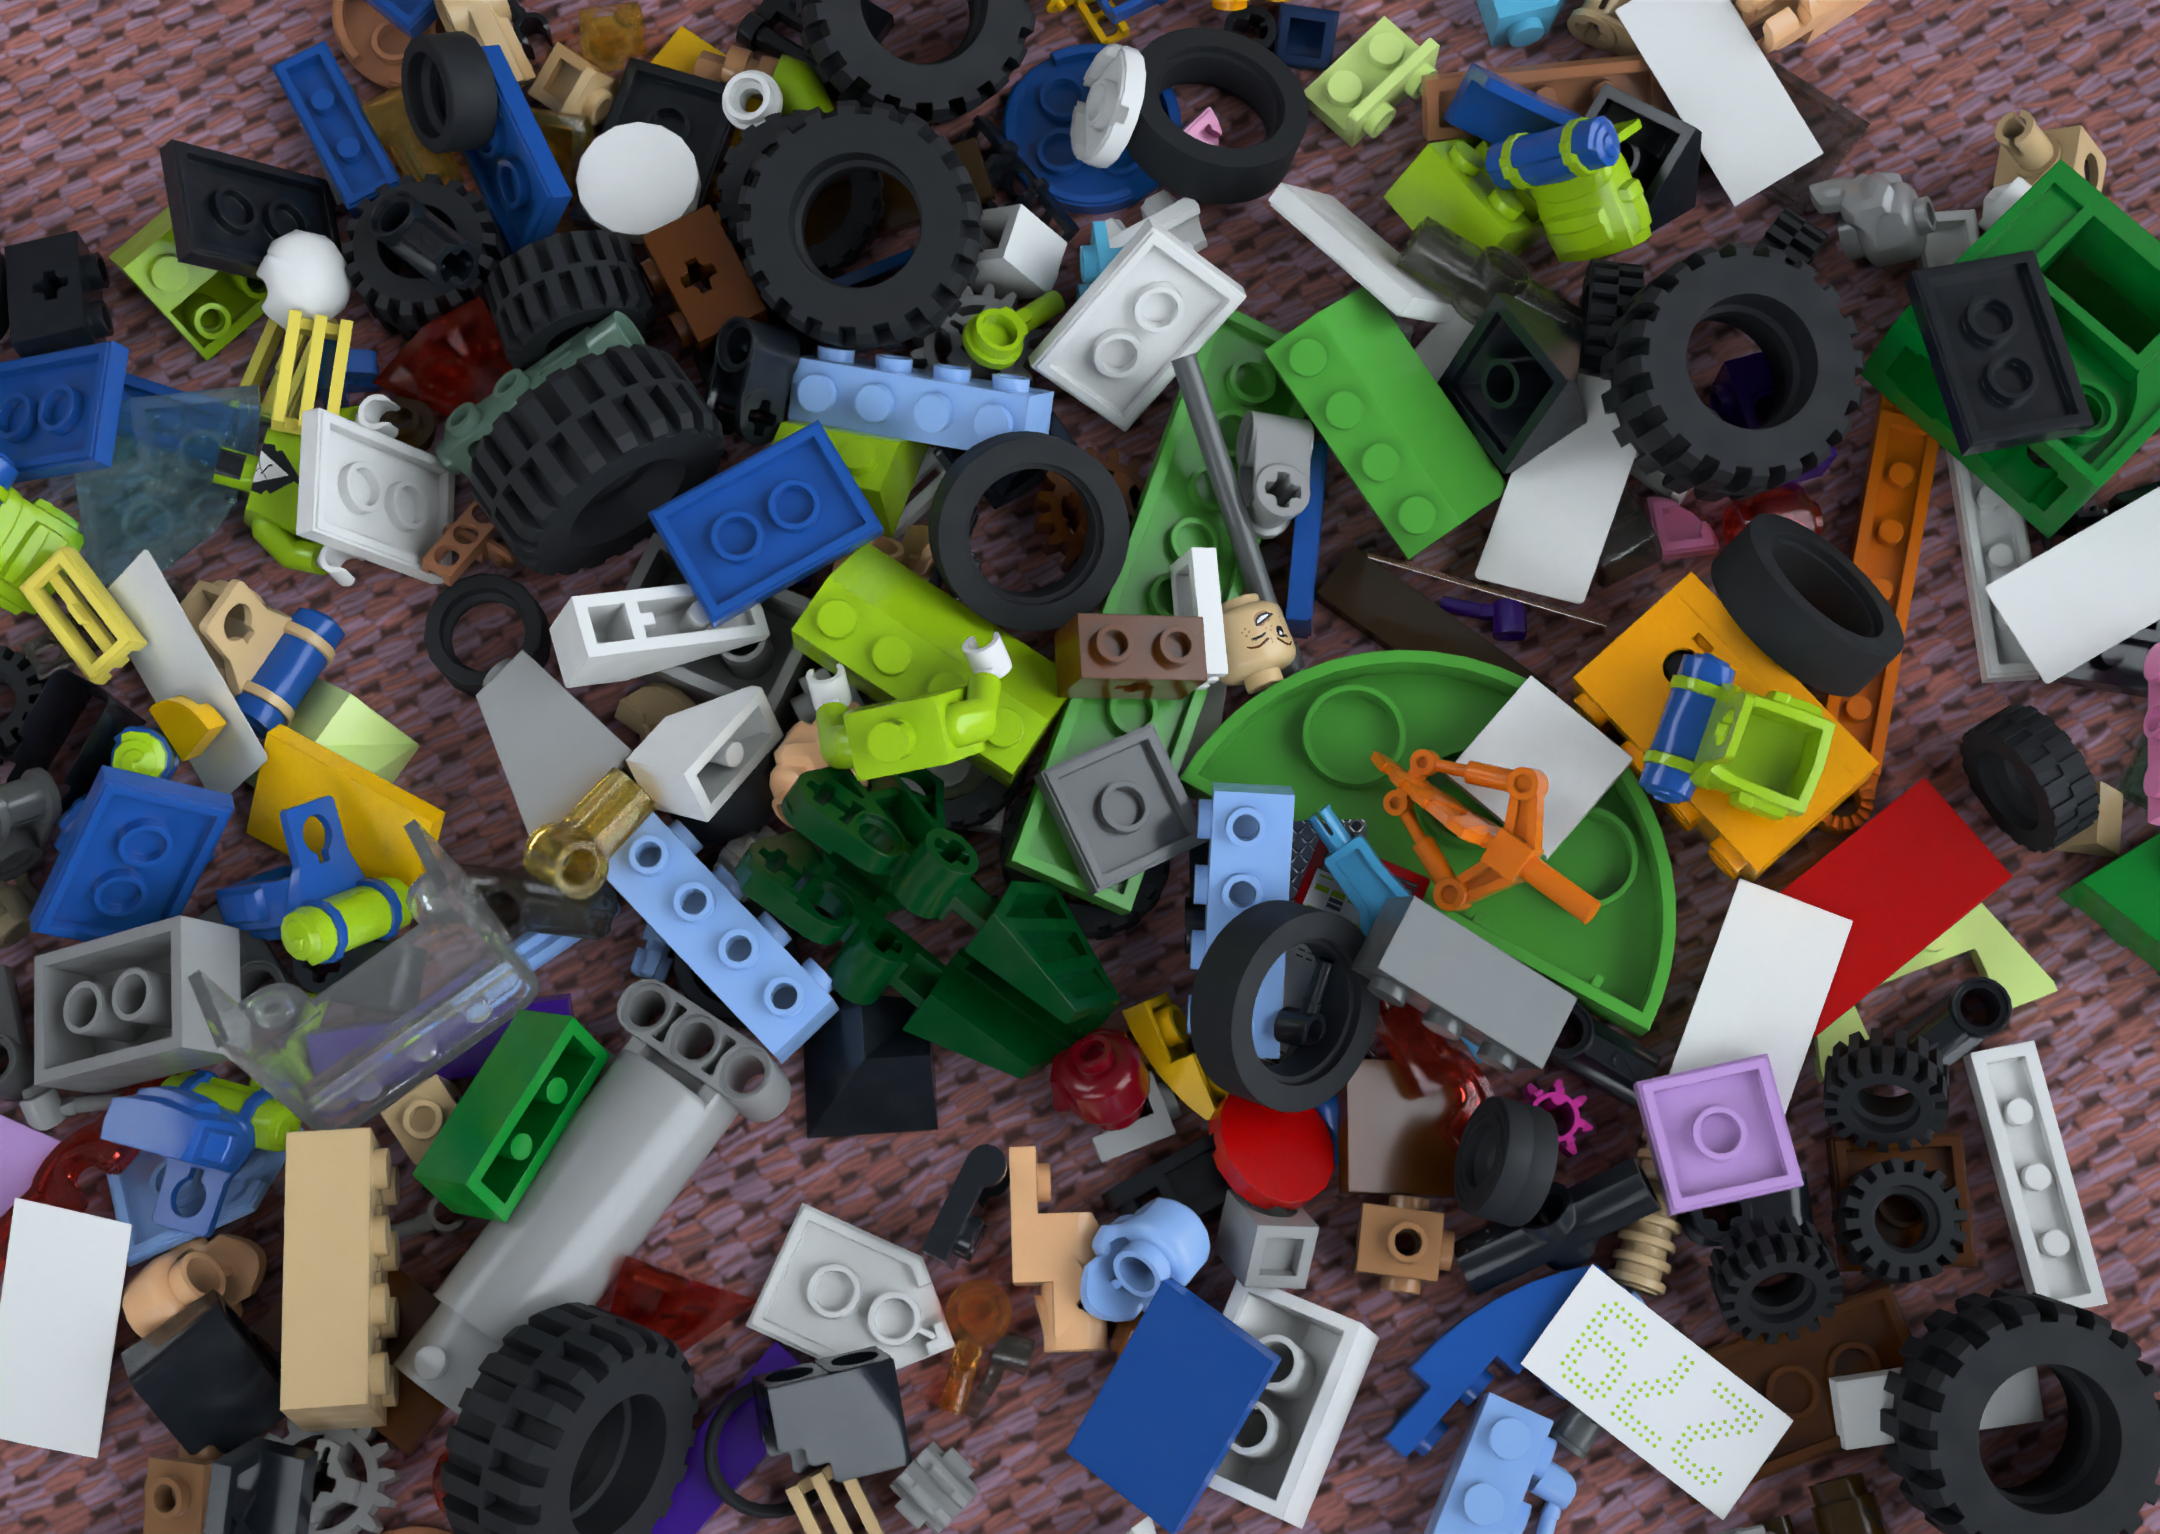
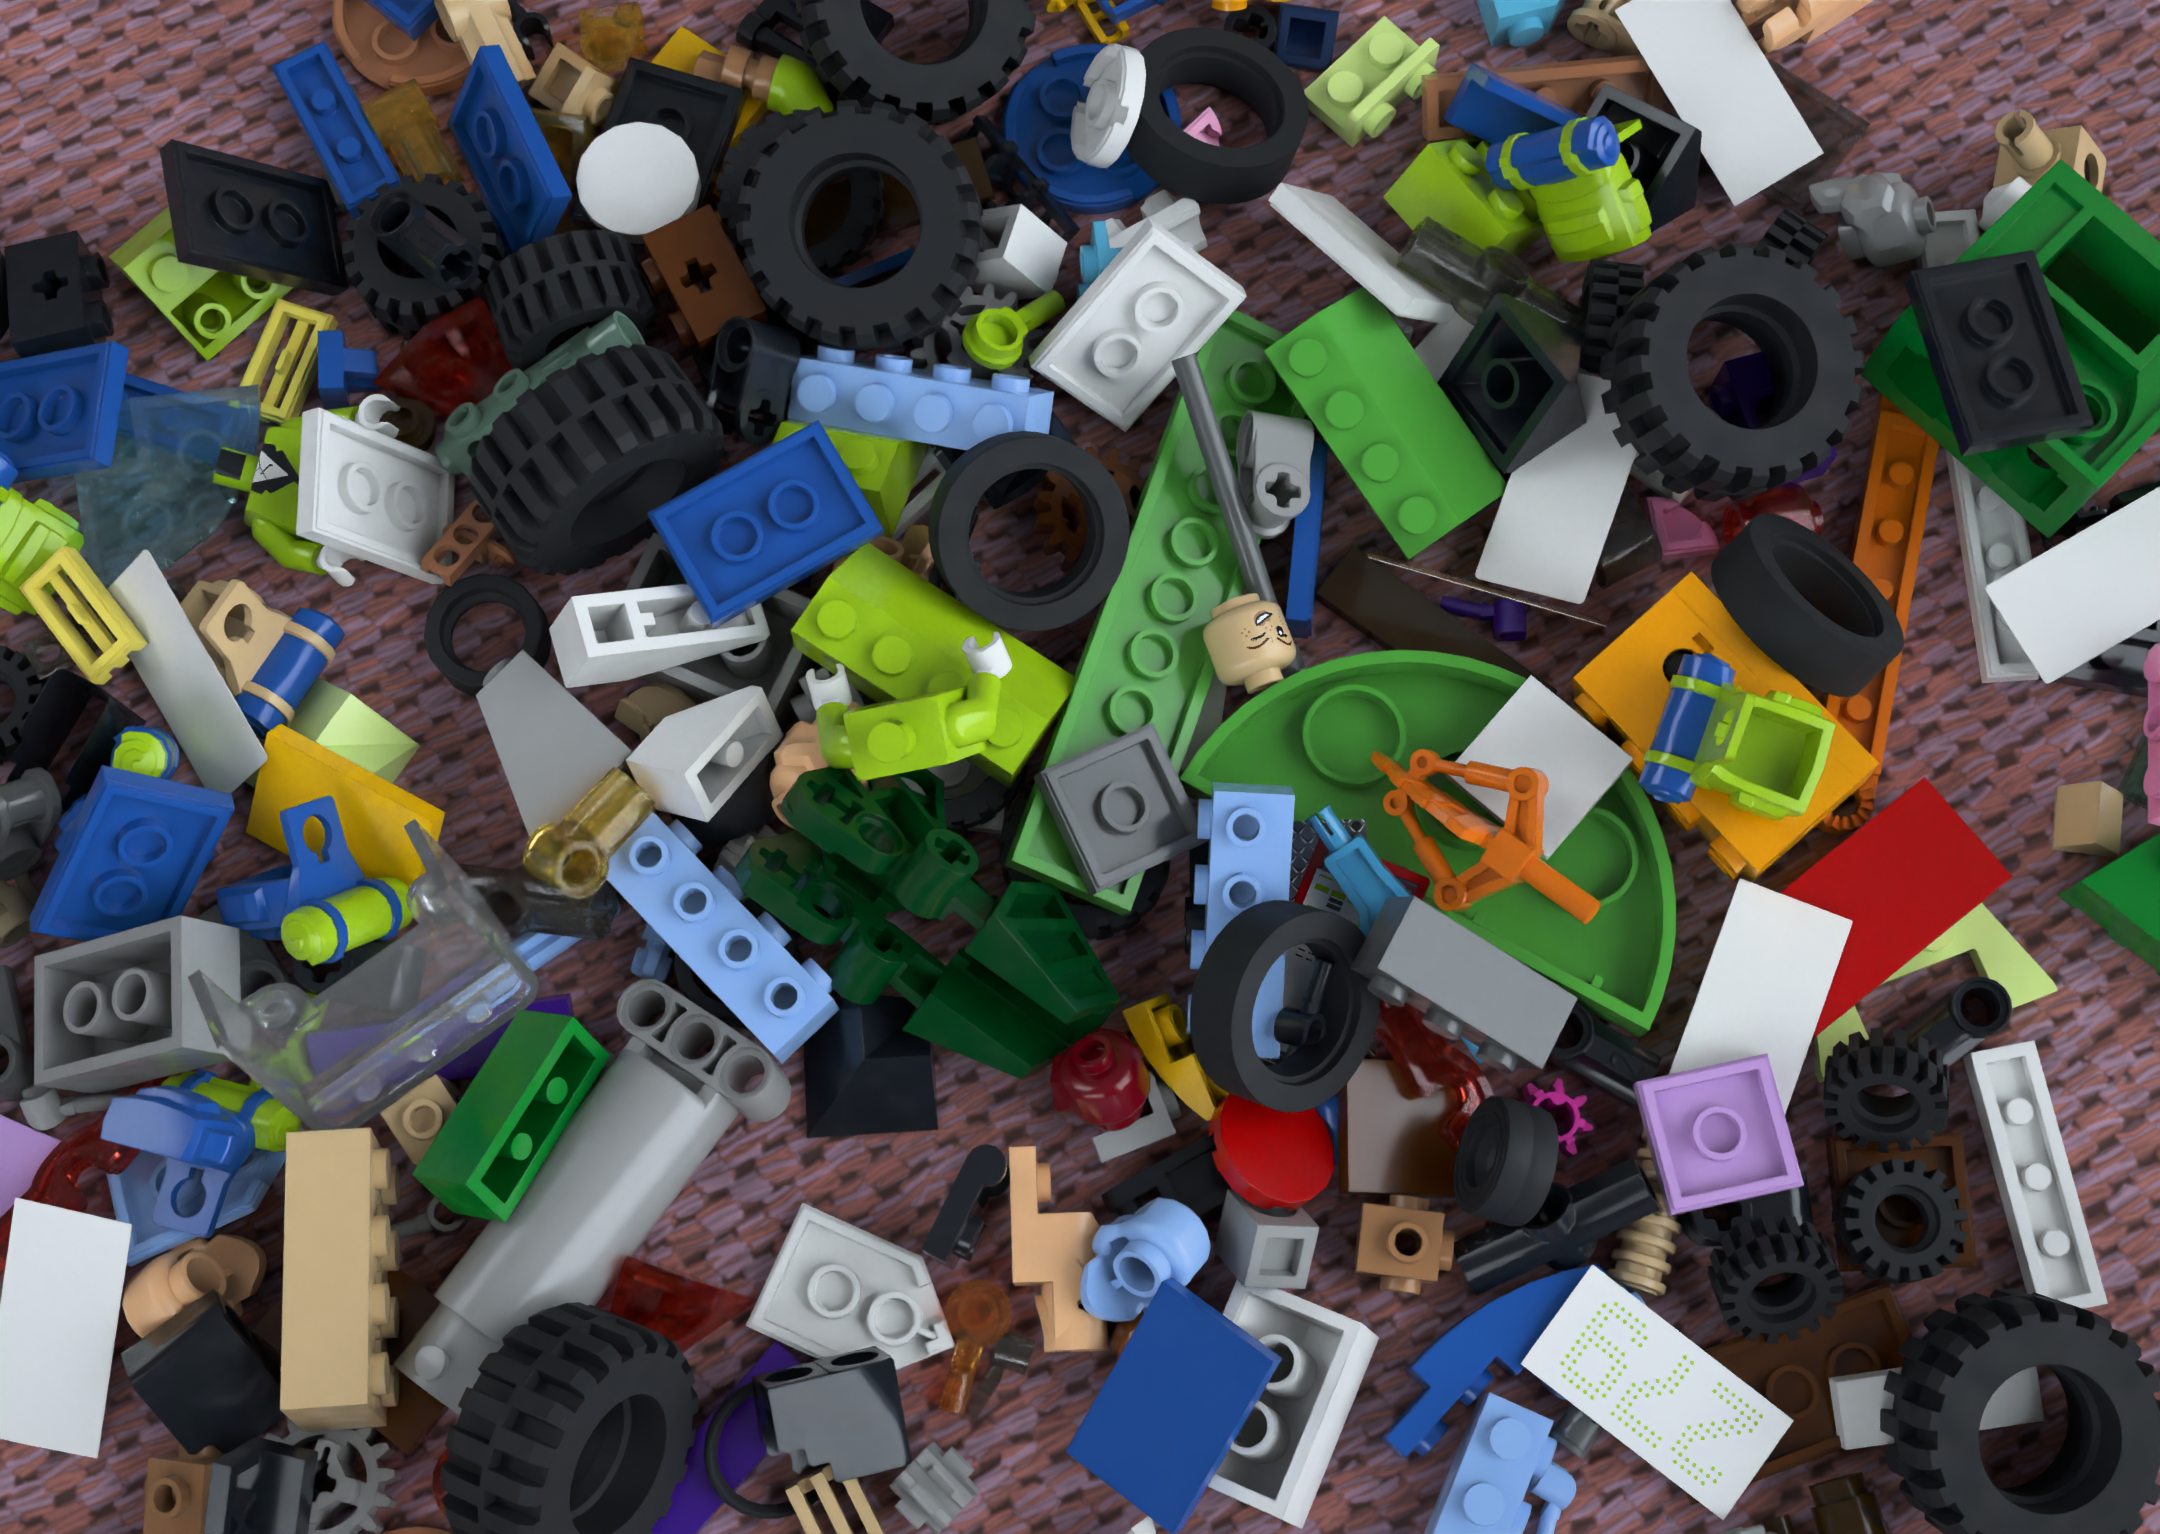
(187, 724): yellow tile -> none
(304, 275): white hair -> none
(319, 330): light yellow tile -> none
(449, 92): black tyre -> none
(741, 88): white plate -> none
(1130, 656): reddish brown brick -> none
(1198, 594): white tile -> none
(2030, 777): black tyre -> none

